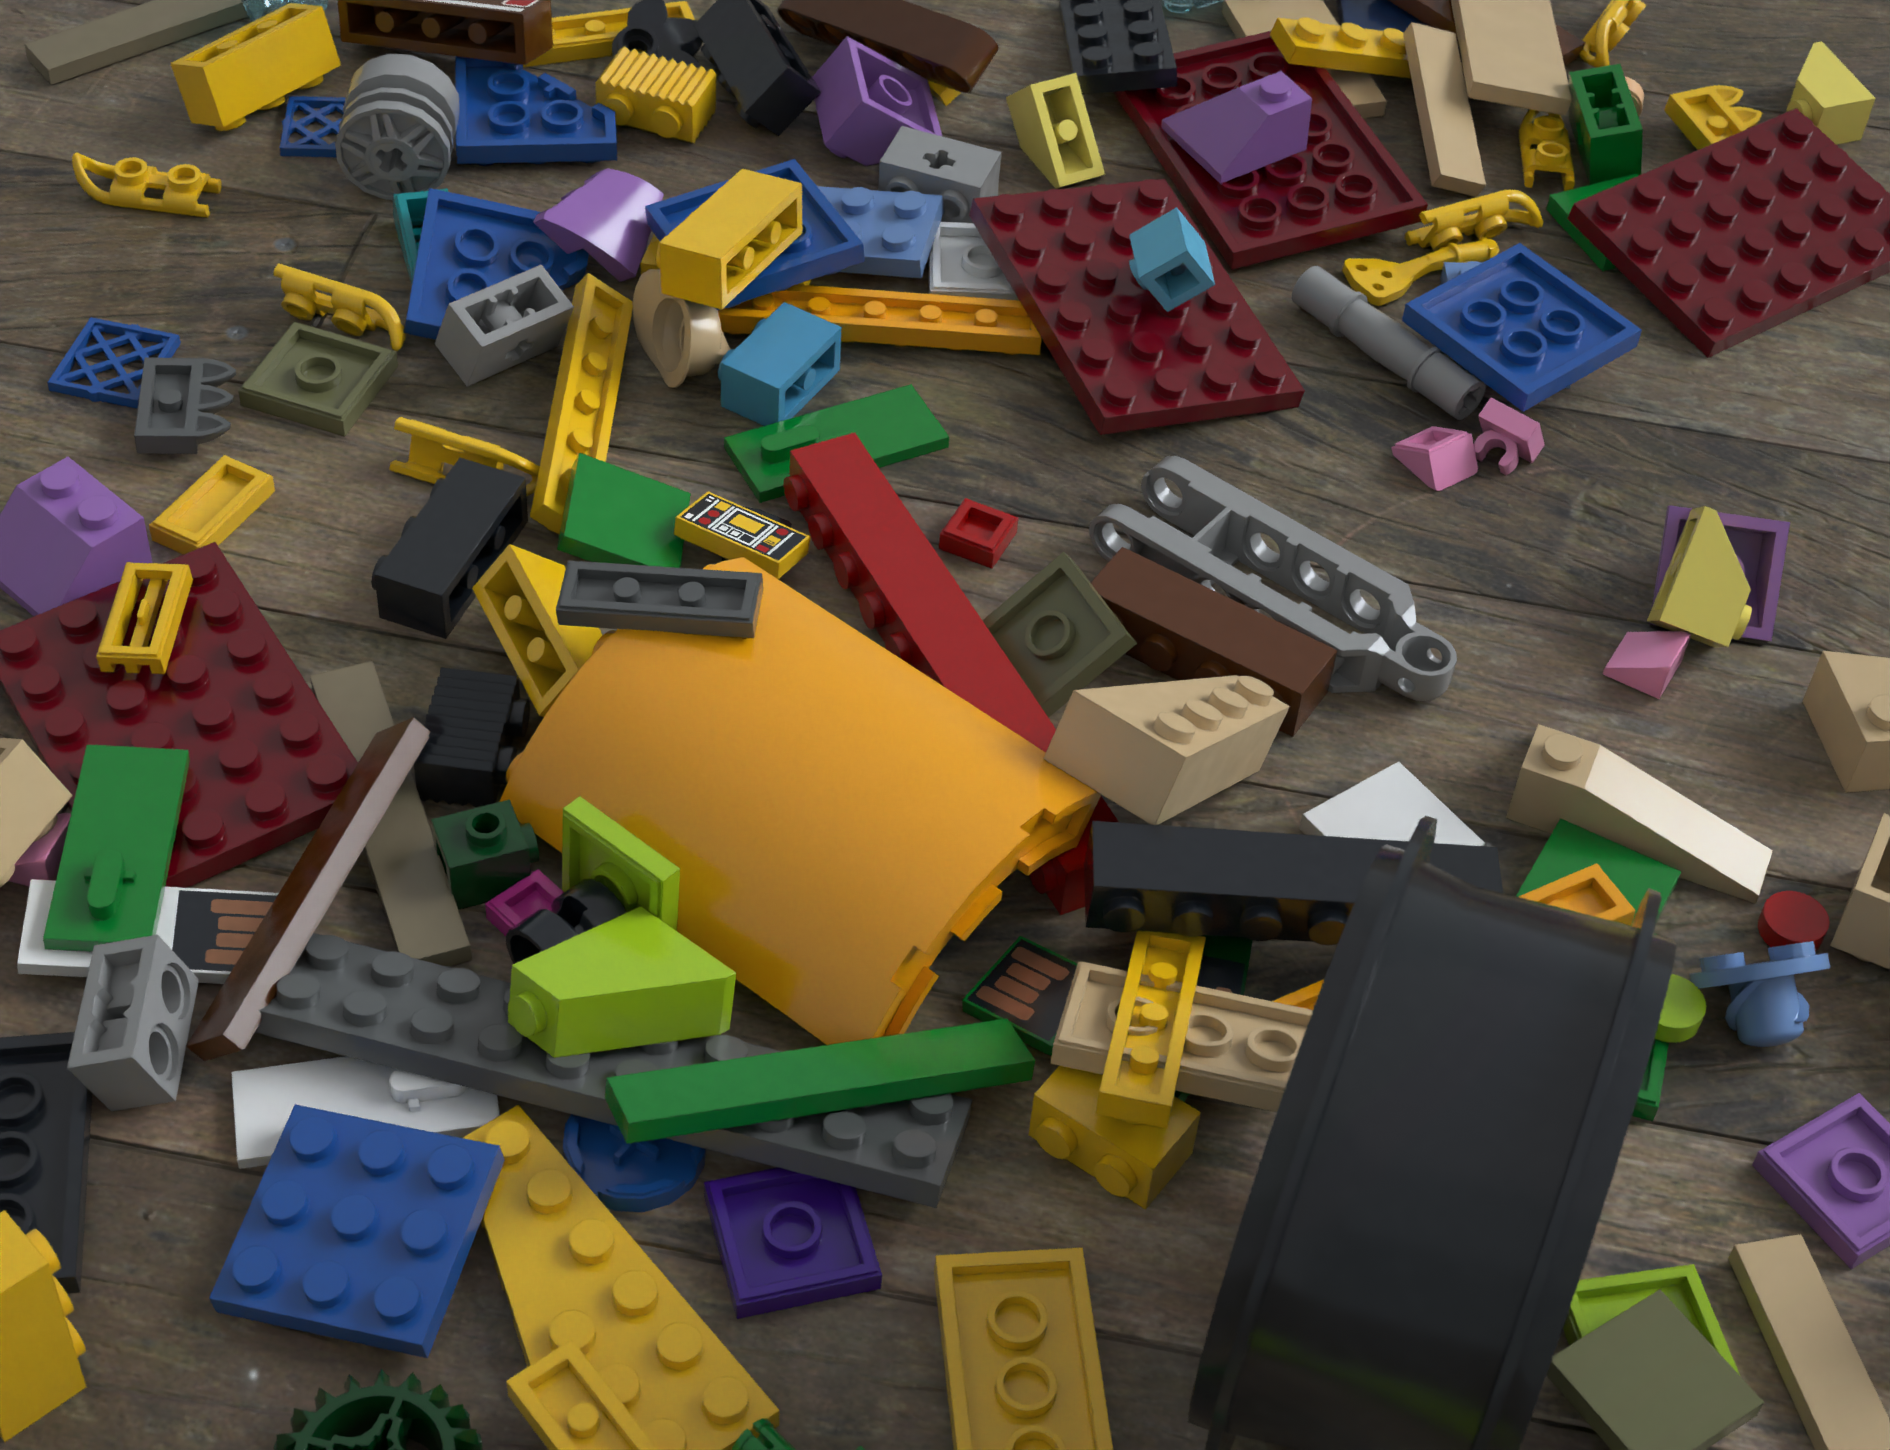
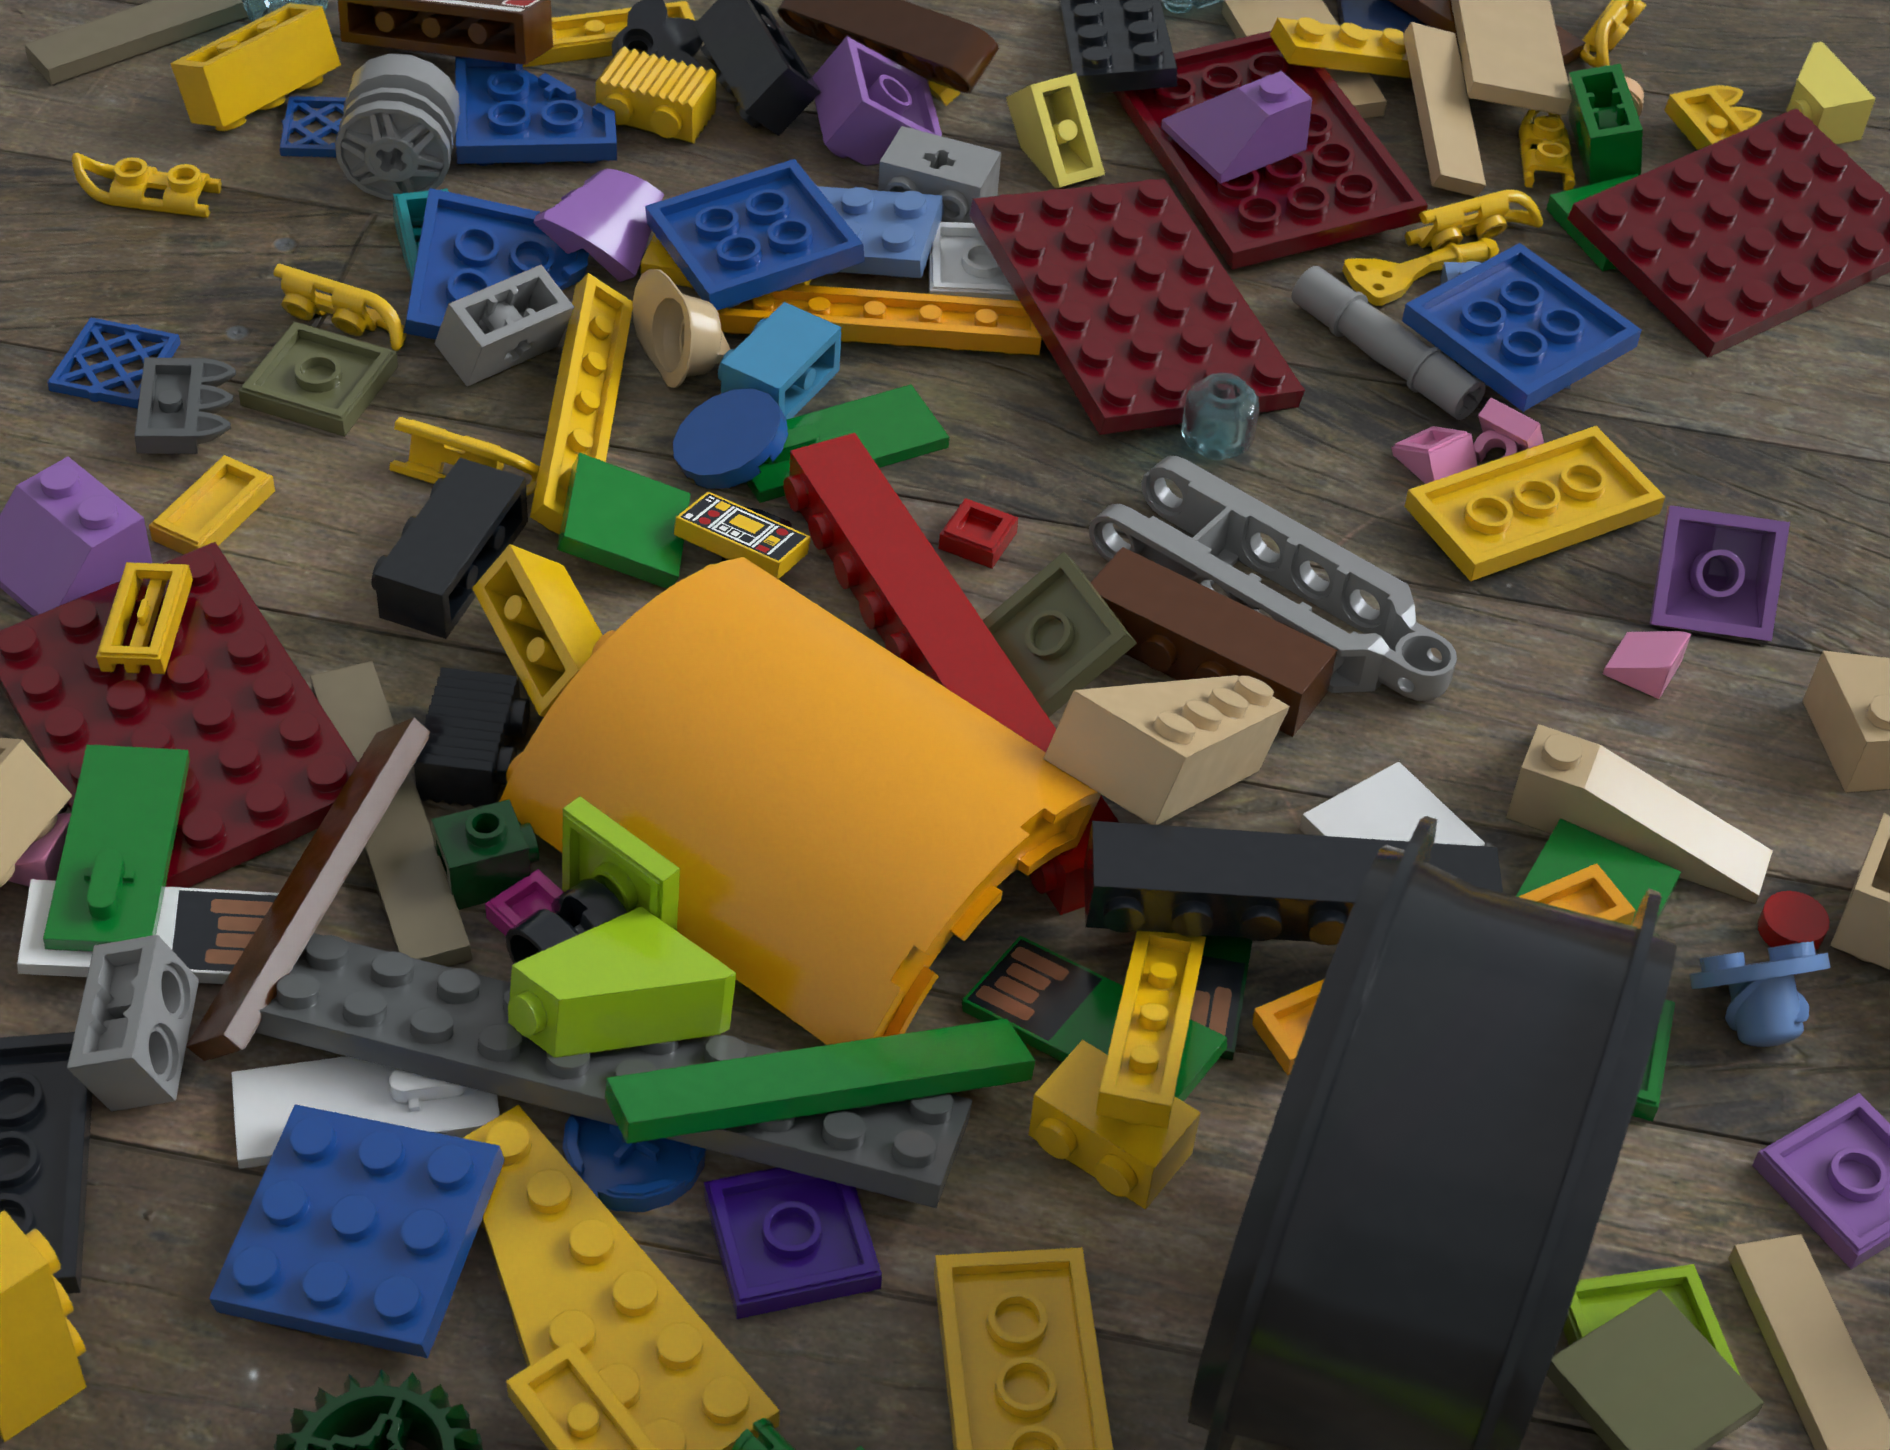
(660, 599): dark grey tile -> none
(730, 238): yellow brick -> none
(730, 438): none -> blue tile
(1171, 260): medium azure brick -> none
(1220, 416): none -> clear light blue head
(1233, 1045): tan tile -> none
(1533, 502): none -> yellow plate
(1681, 1011): lime tile -> none
(1704, 584): light yellow slope -> none

